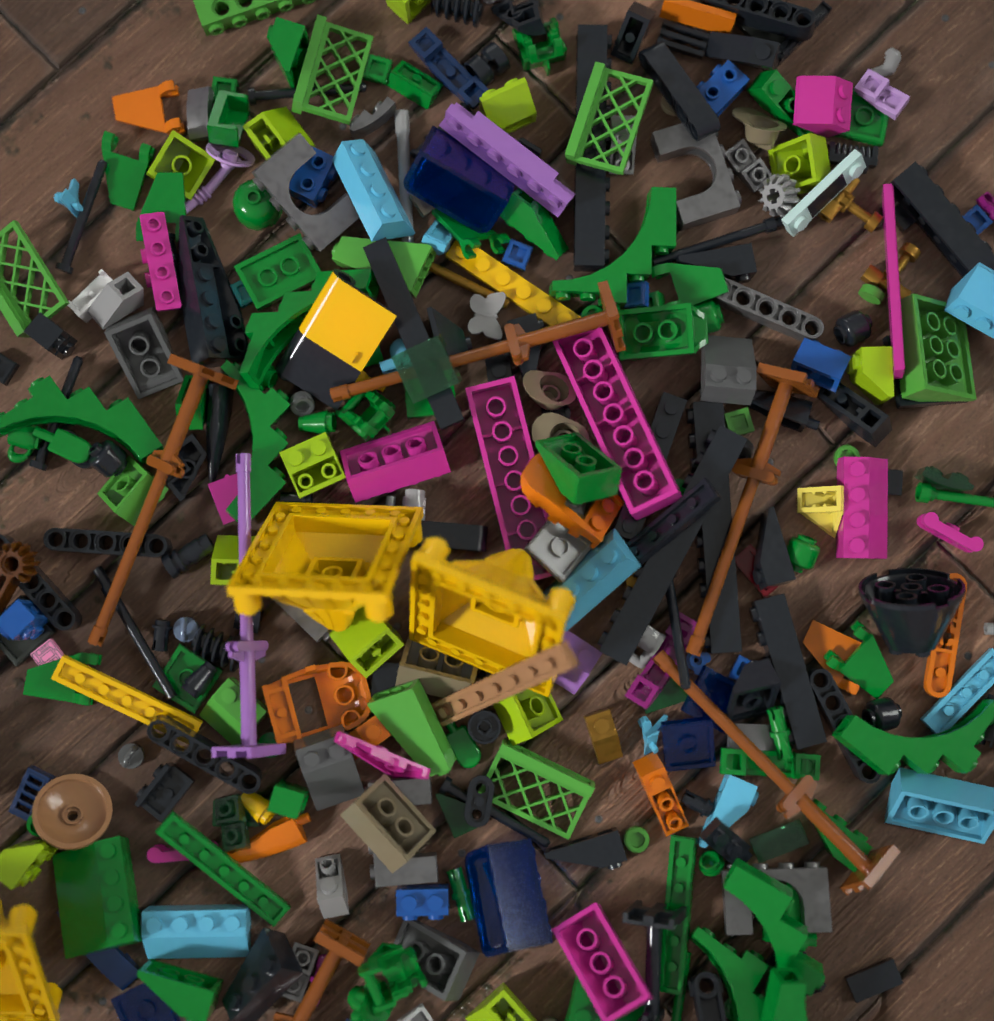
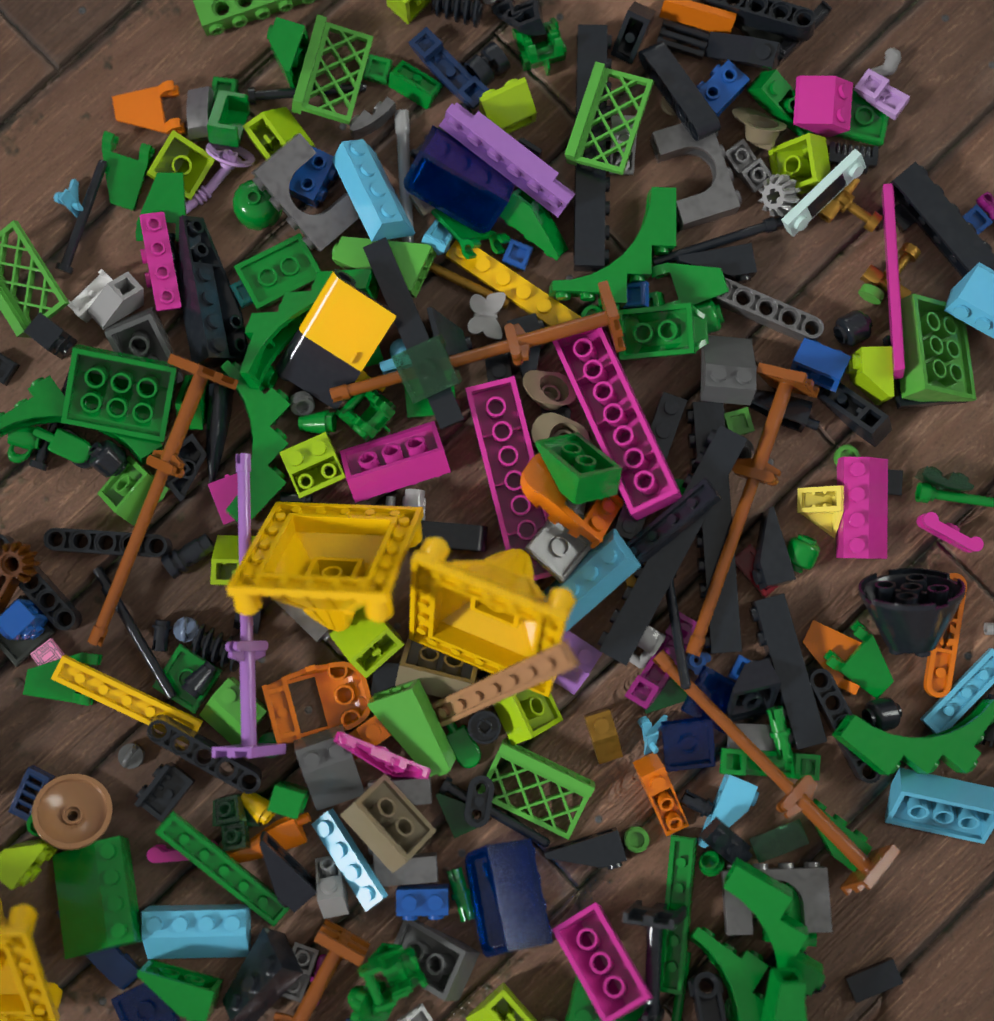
(119, 393): none -> green slope
(289, 878): none -> black slope
(349, 859): none -> medium azure plate

